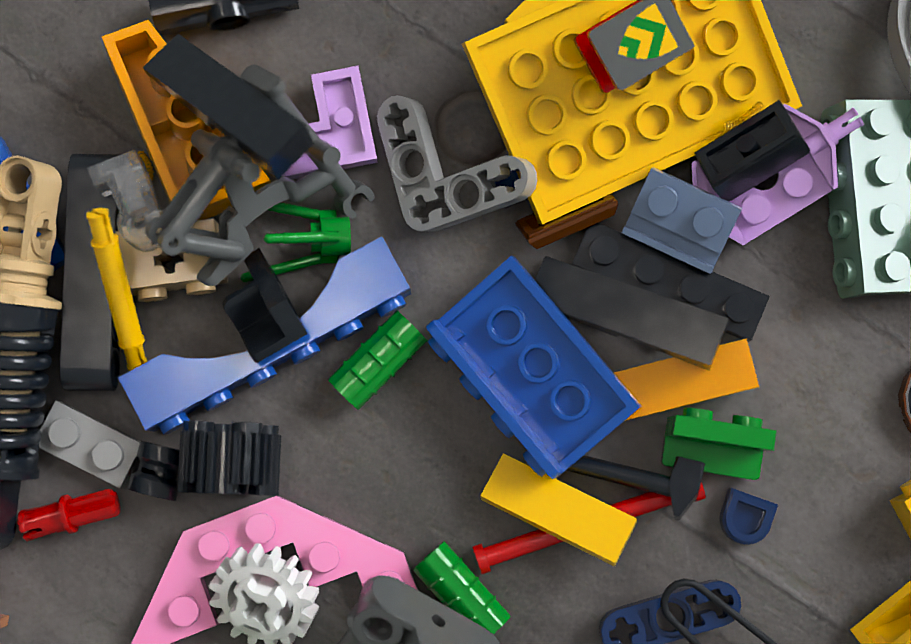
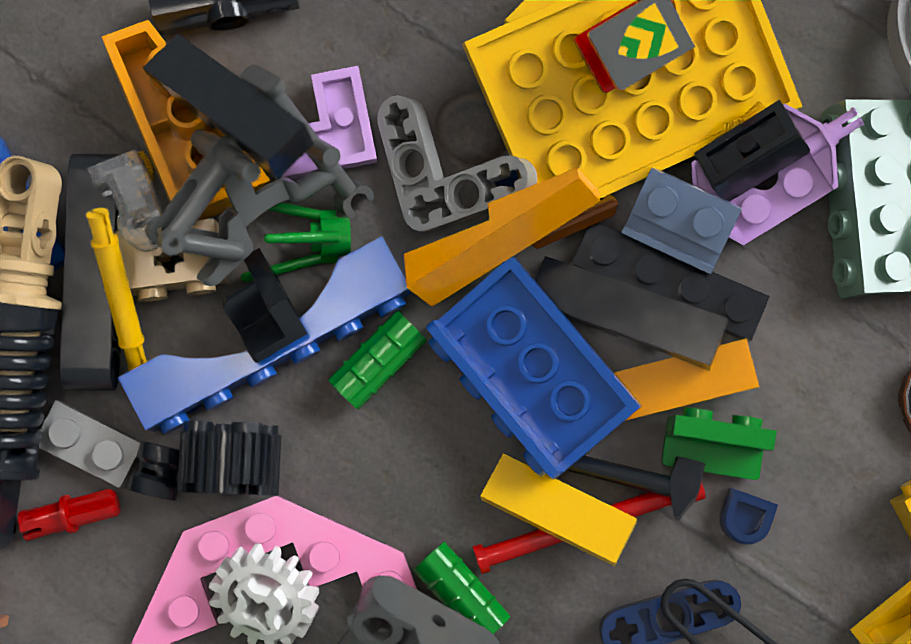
(513, 225): none -> light orange slope

